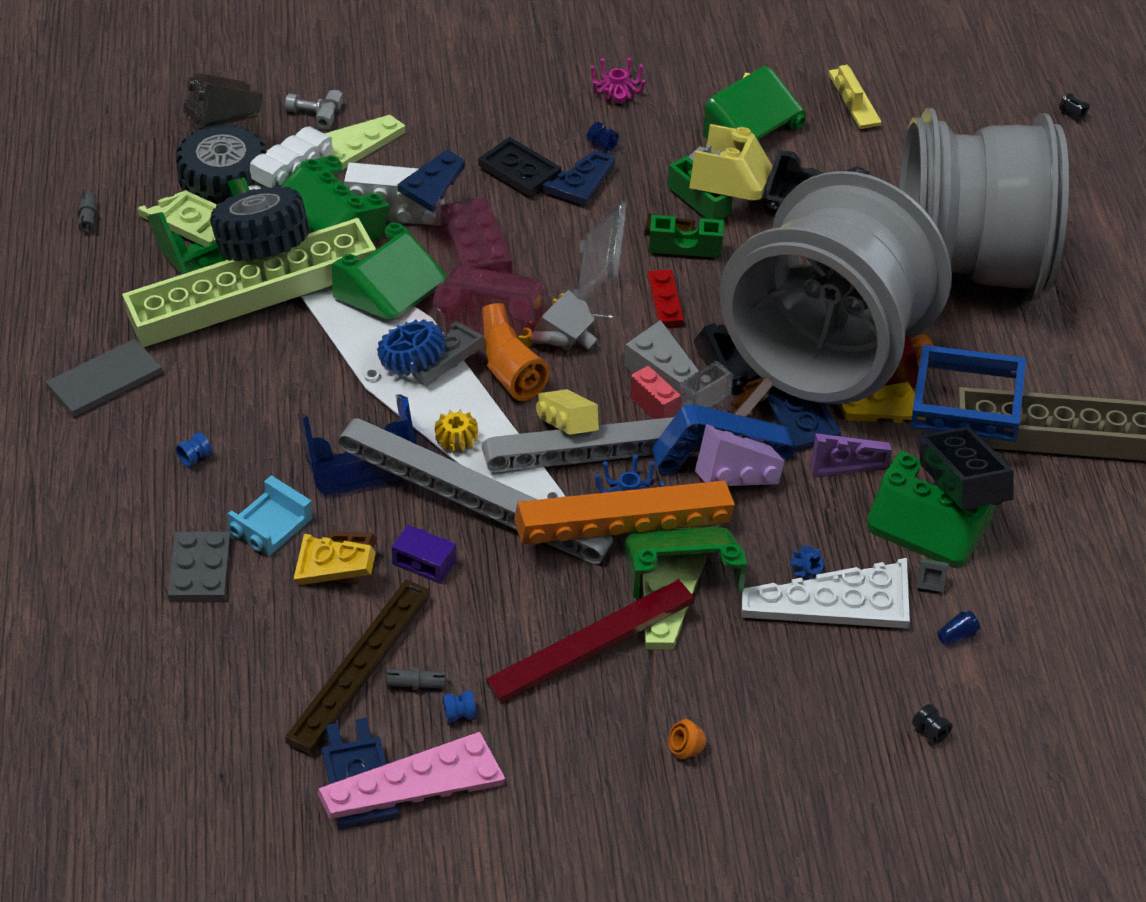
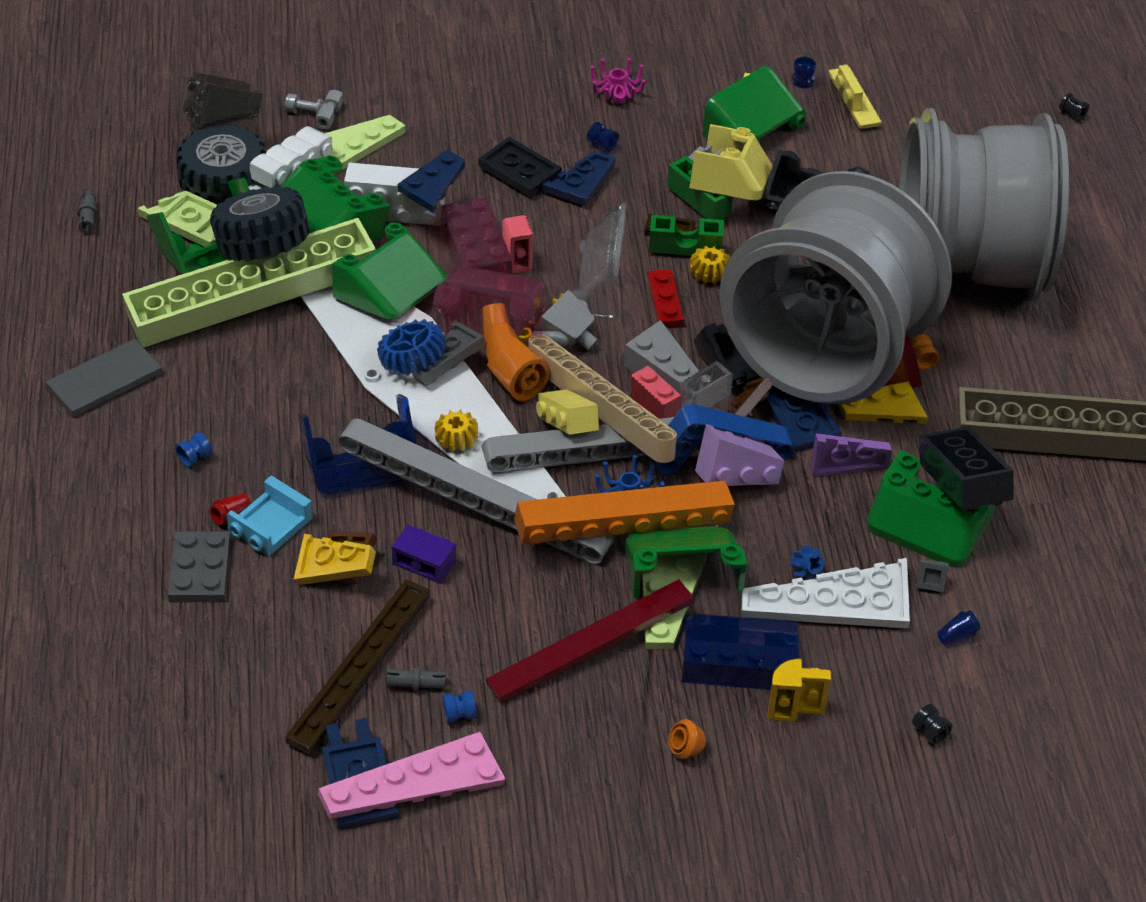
(222, 507): none -> red cone
(519, 242): none -> coral brick
(614, 406): none -> tan beam
(708, 264): none -> yellow gear
(736, 650): none -> clear blue slope
(797, 691): none -> yellow brick
(804, 72): none -> clear blue wheel
(983, 423): blue window -> none

